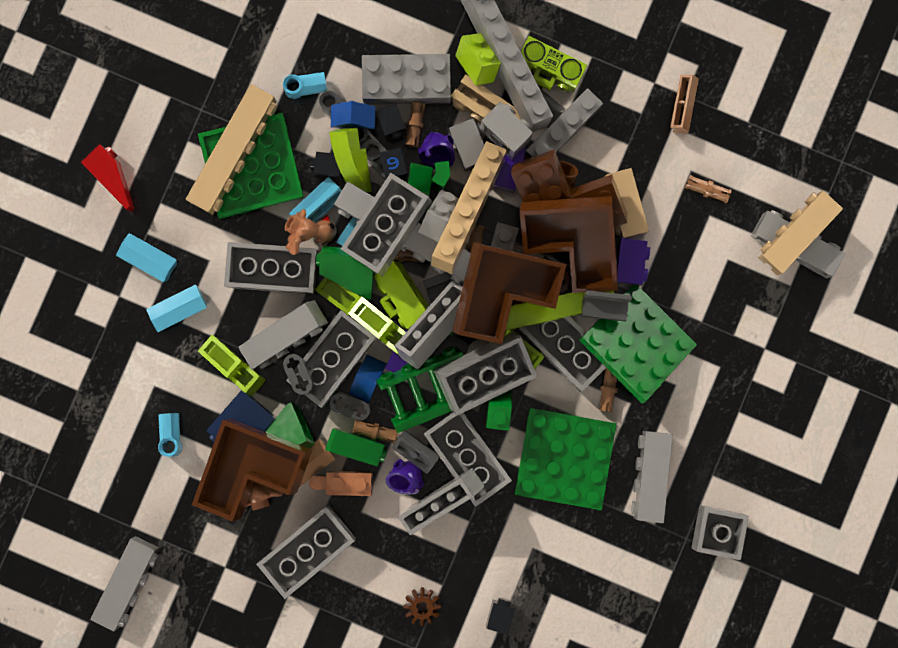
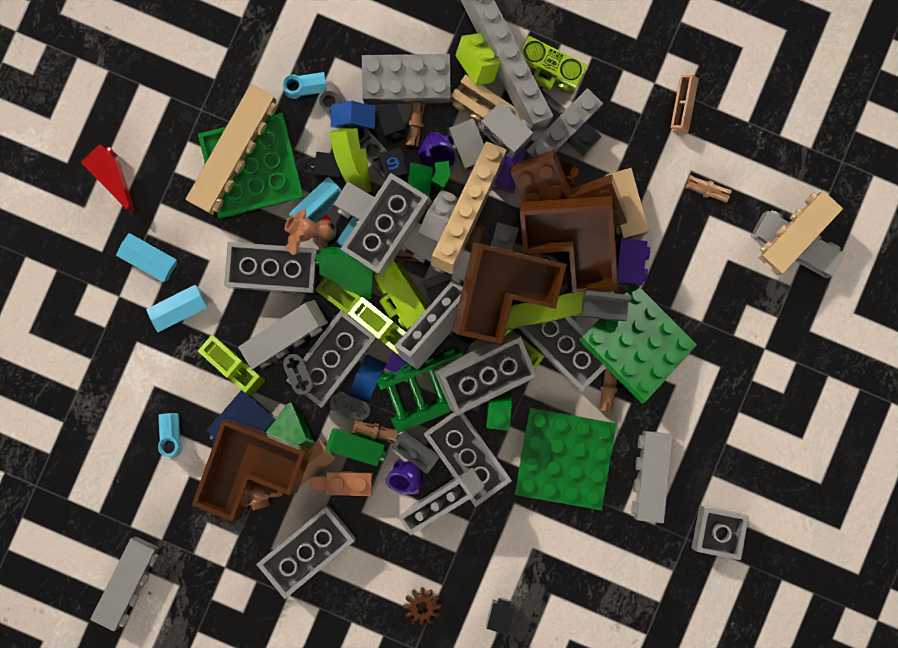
(584, 139): none -> black brick

